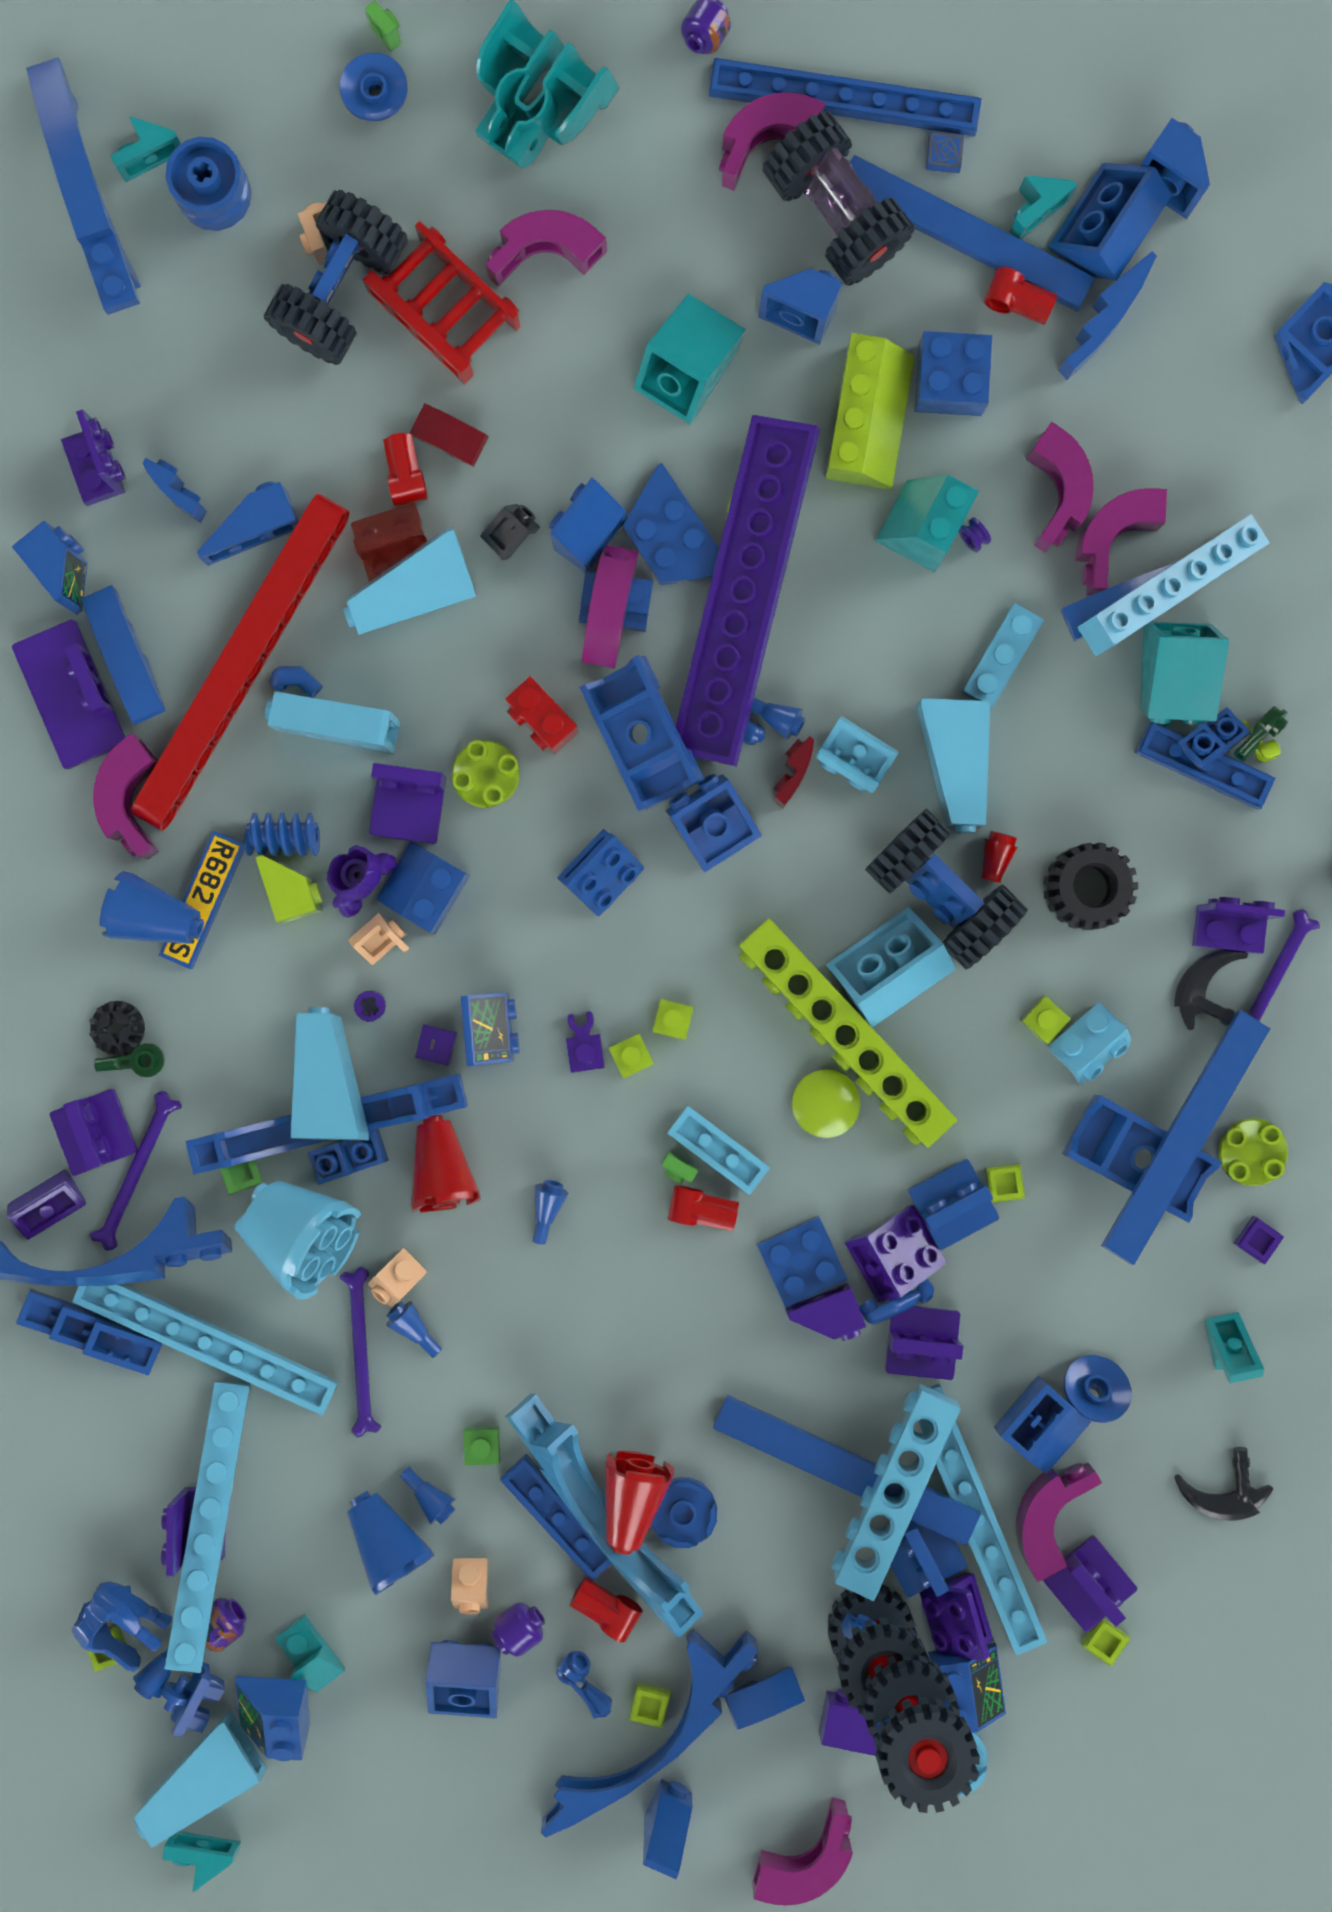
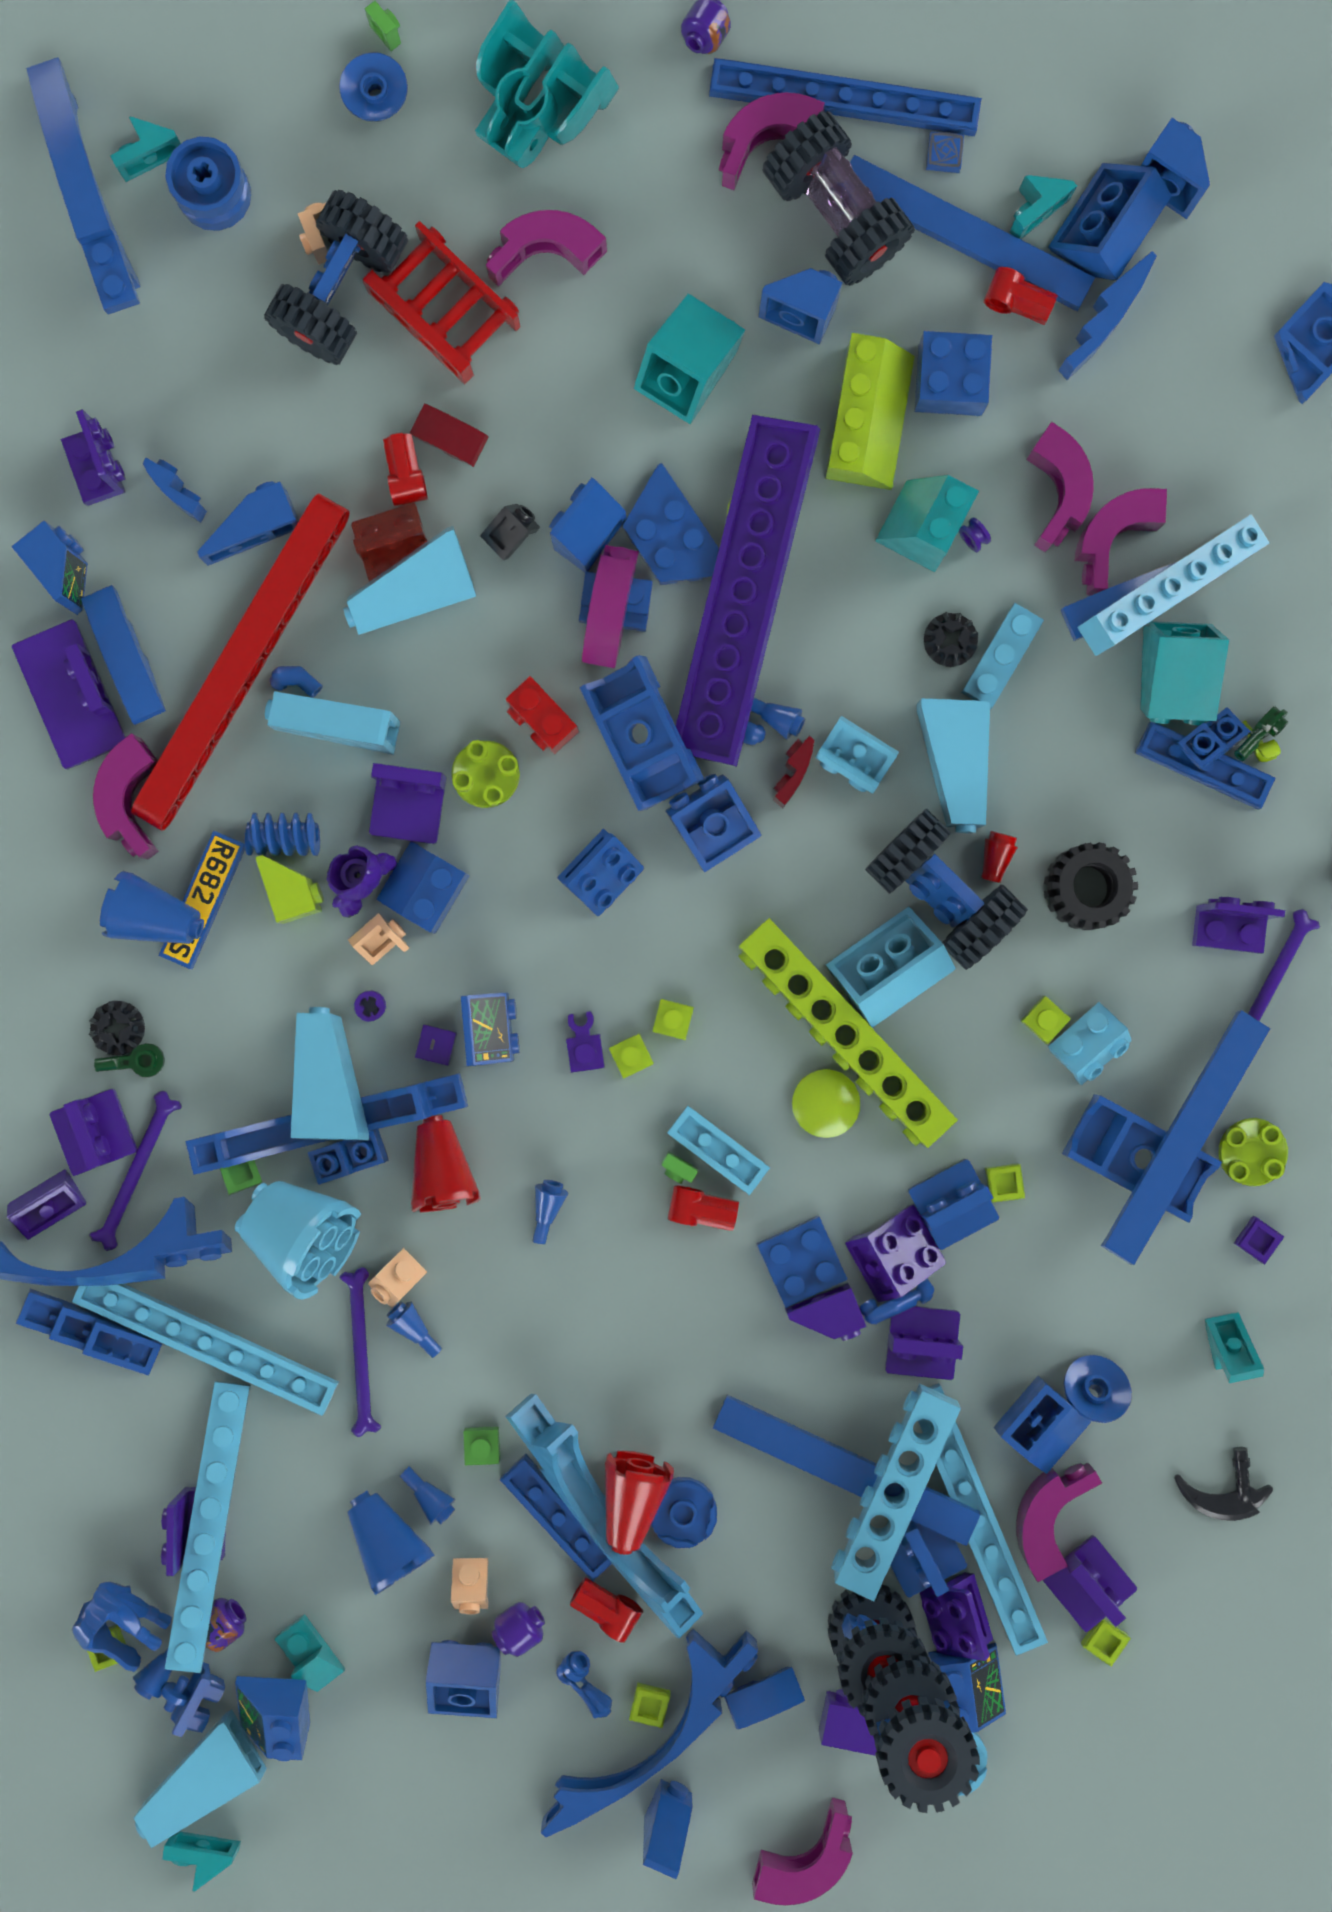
(950, 655): none -> black gear
(1192, 988): black piece -> none

